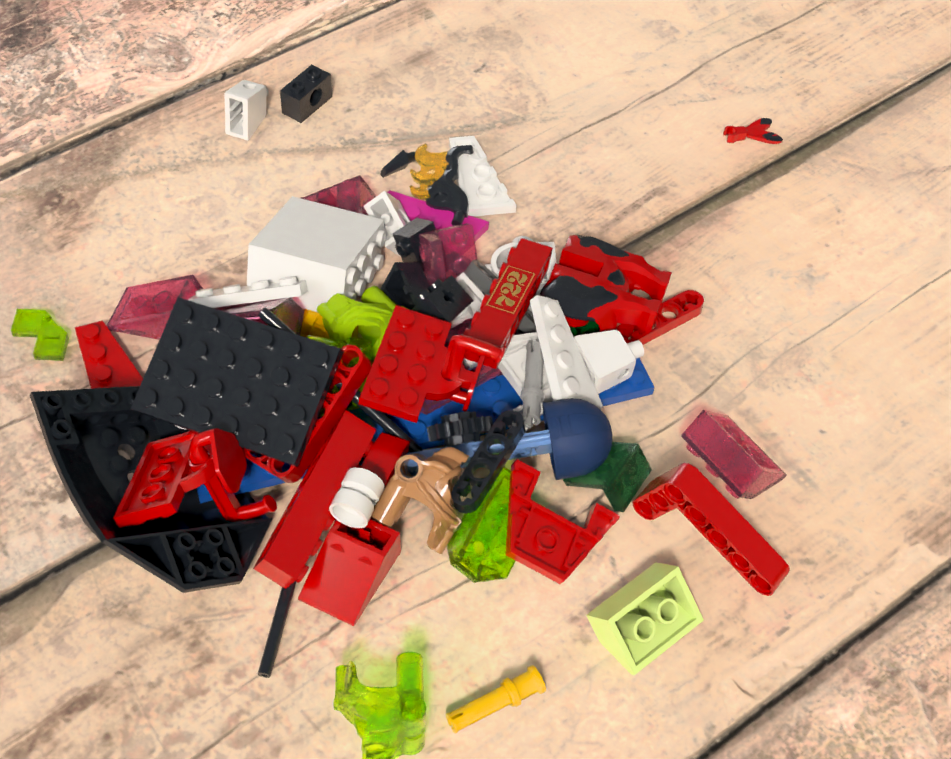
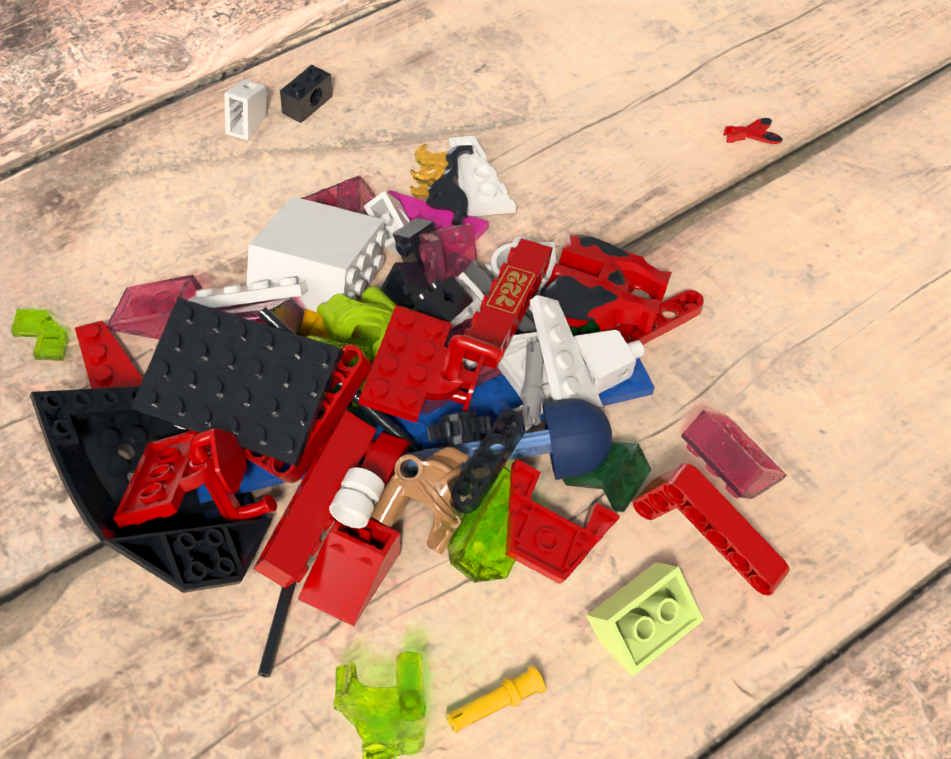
(398, 163): black bar -> none

